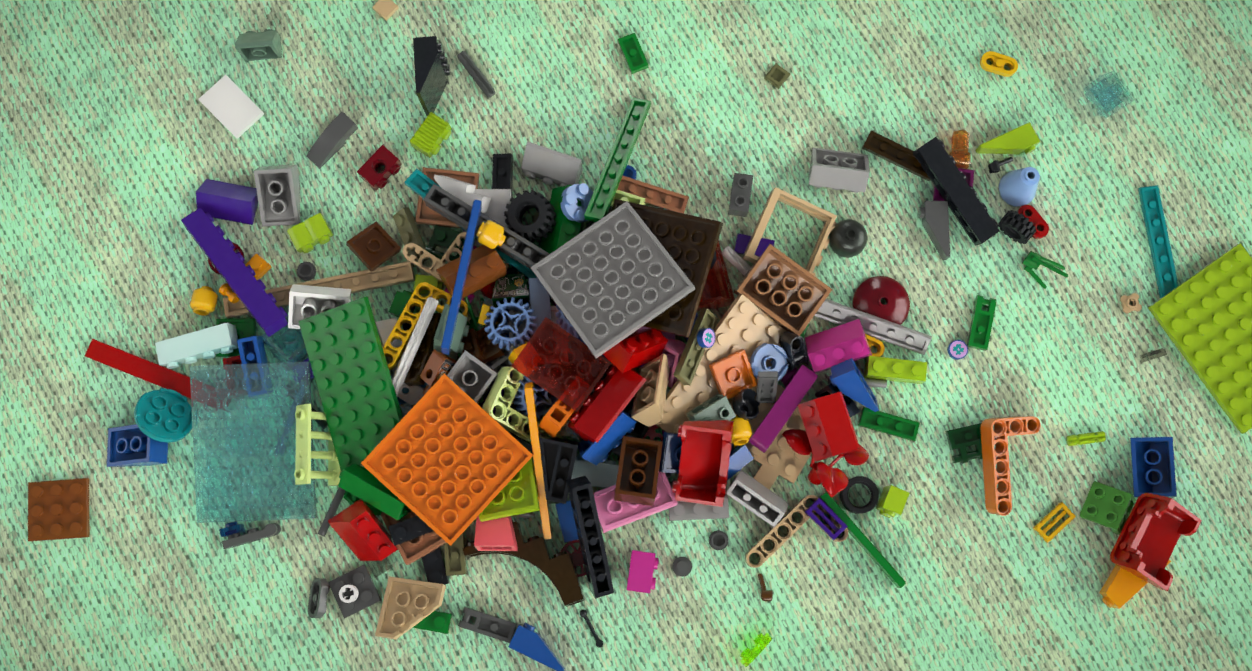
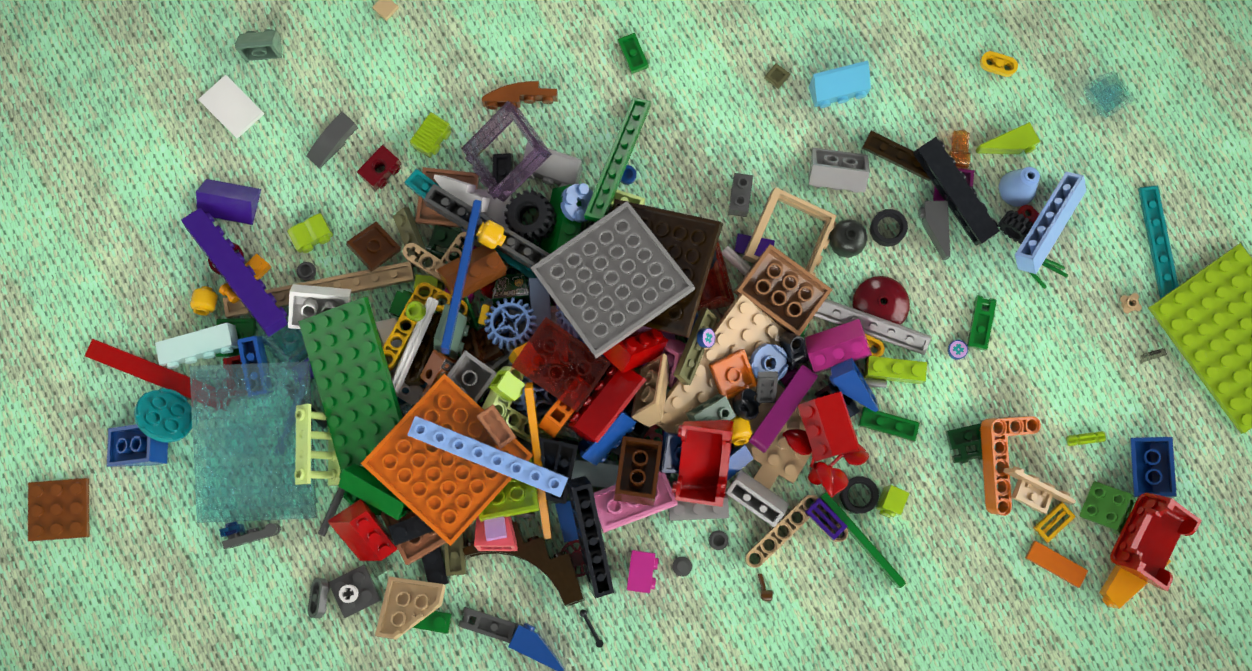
(278, 194): light grey slope -> none
(415, 311): none -> lime tile
(430, 71): black slope -> none
(476, 74): dark grey axle -> none
(487, 456): none -> light blue brick
(488, 133): none -> clear purple window
(495, 528): none -> lavender tile
(496, 426): none -> nougat plate
(507, 385): none -> brick
(517, 92): none -> dark orange slope
(654, 195): nougat plate -> none
(749, 655): clear neon green plate -> none
(840, 84): none -> medium azure slope
(887, 242): none -> black tyre
(994, 167): black hand -> none
(1035, 493): none -> tan bracket
(1050, 222): none -> light blue brick
(1056, 564): none -> orange tile

